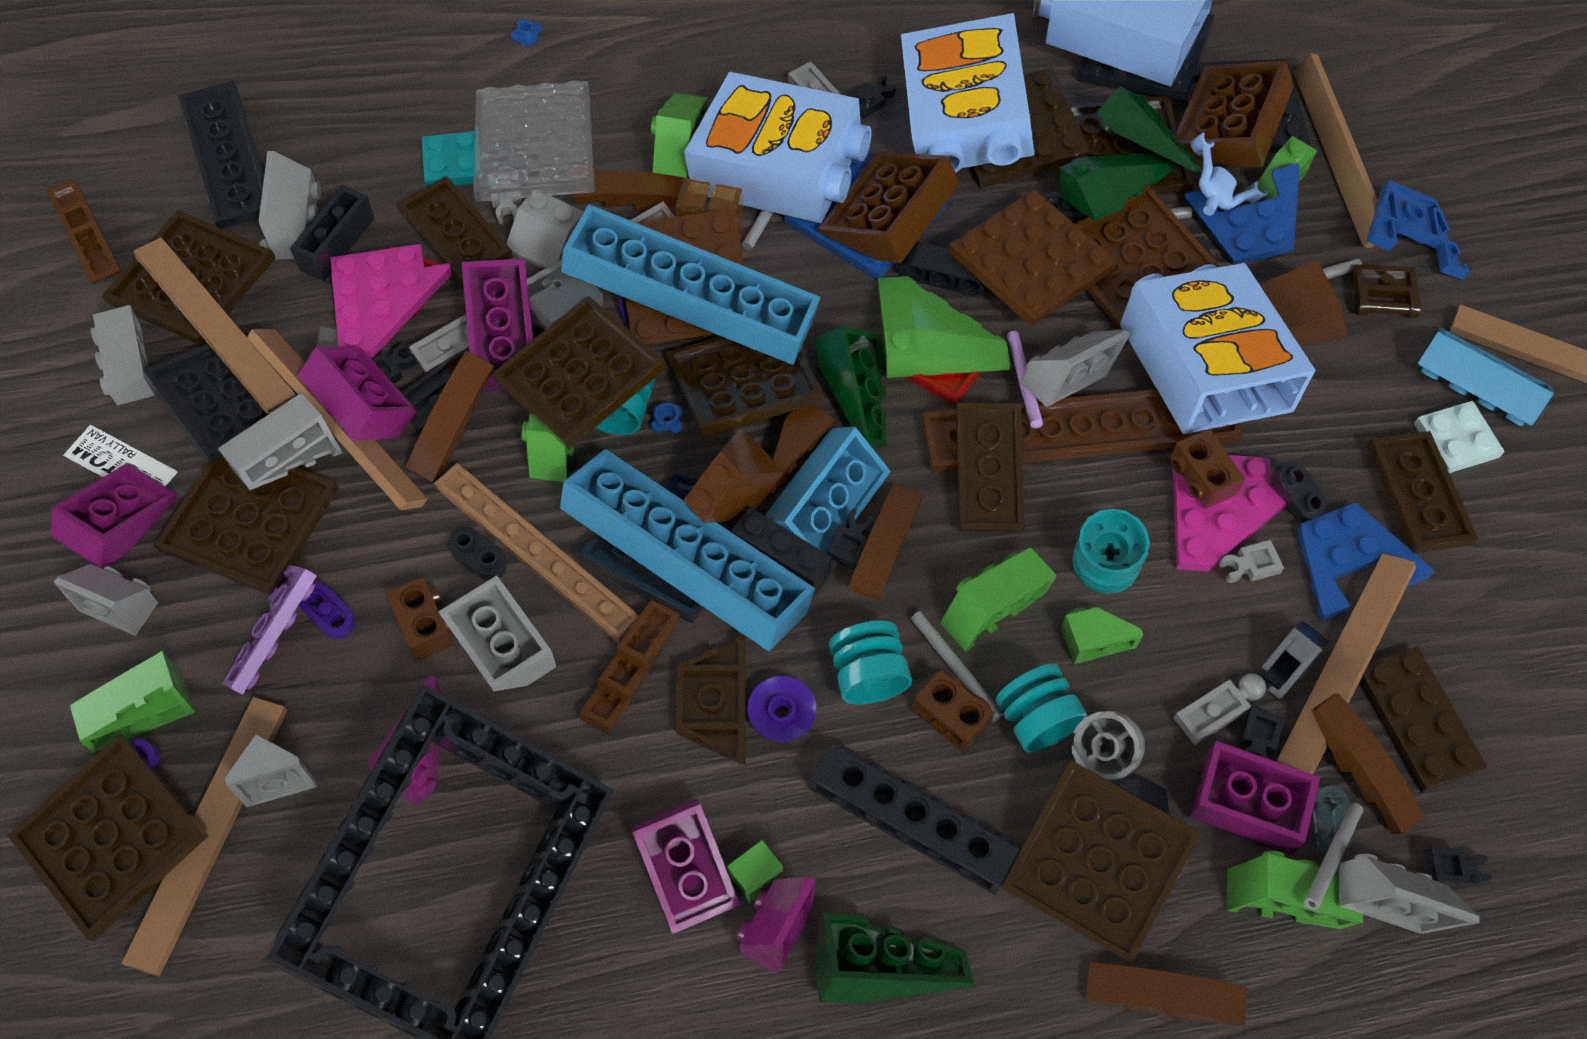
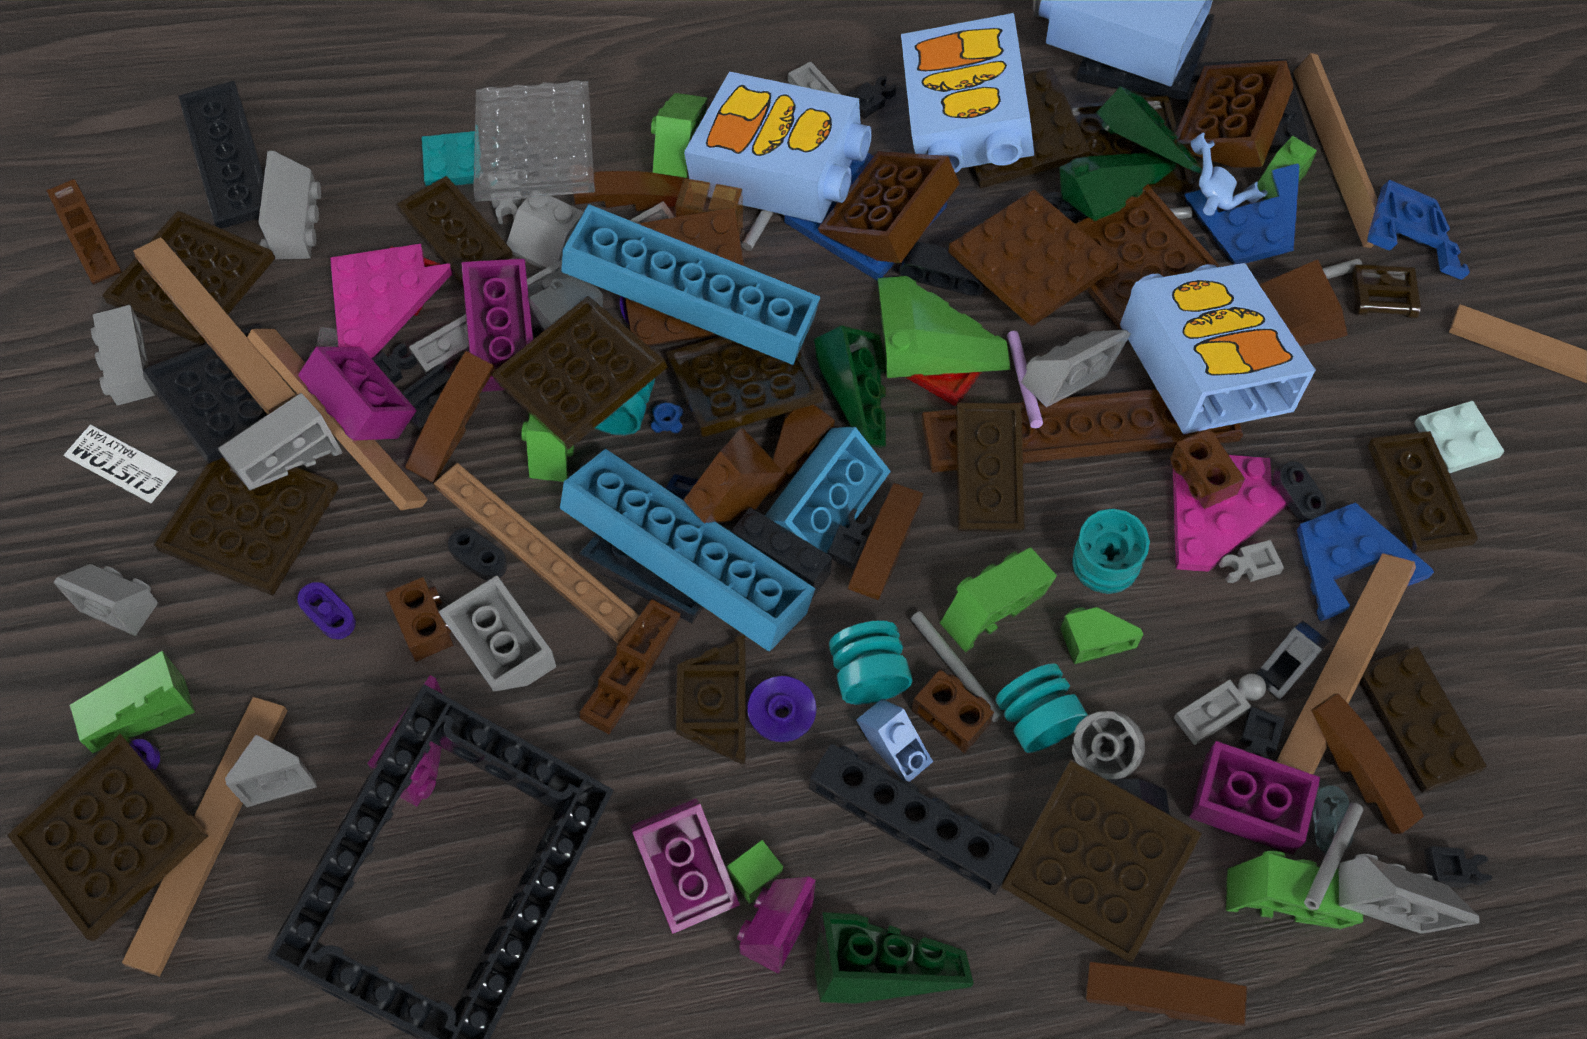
(110, 515): magenta slope -> none
(268, 628): medium lavender wing -> none
(332, 232): black brick -> none
(526, 33): blue plate -> none
(895, 739): none -> medium blue slope
(1485, 376): dark azure slope -> none

